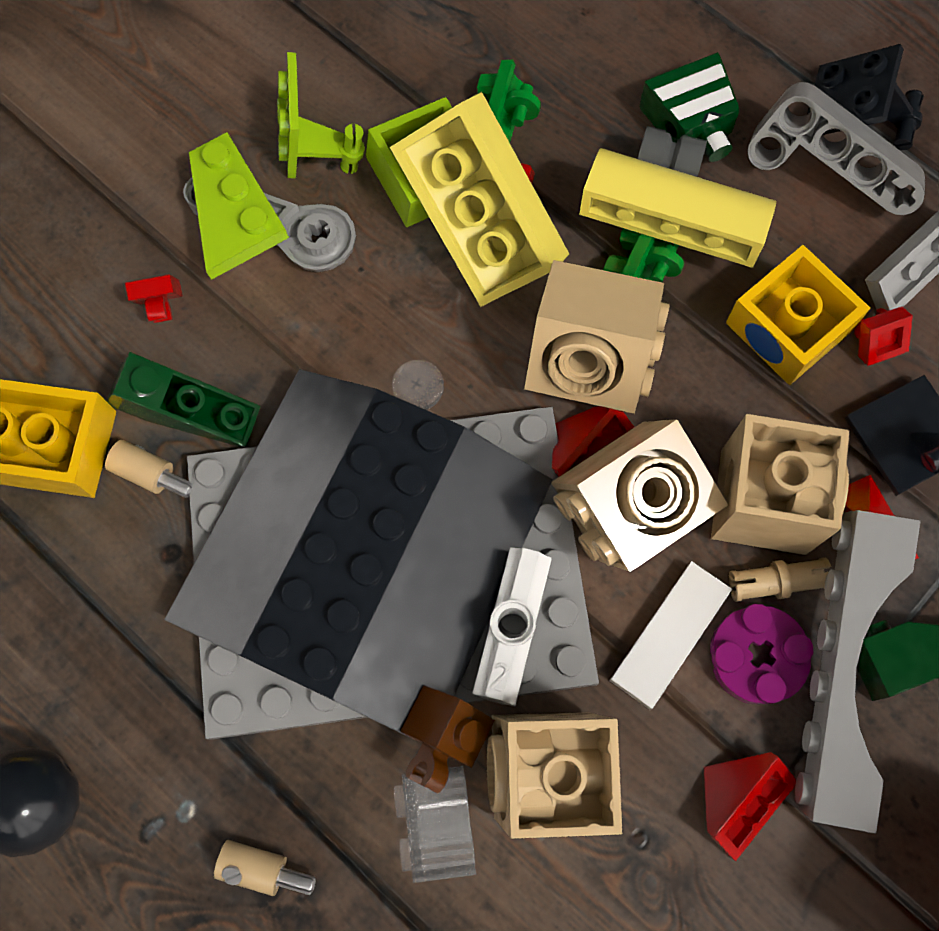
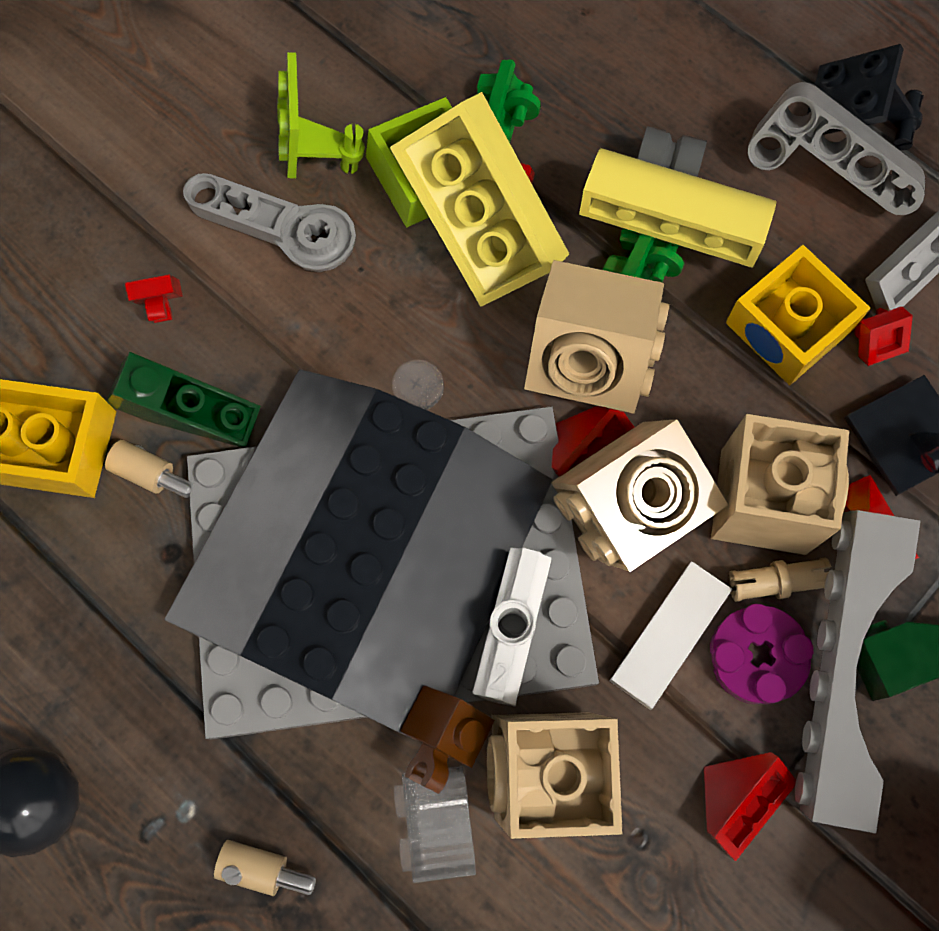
(231, 207): lime wing -> none
(694, 103): dark green torso -> none

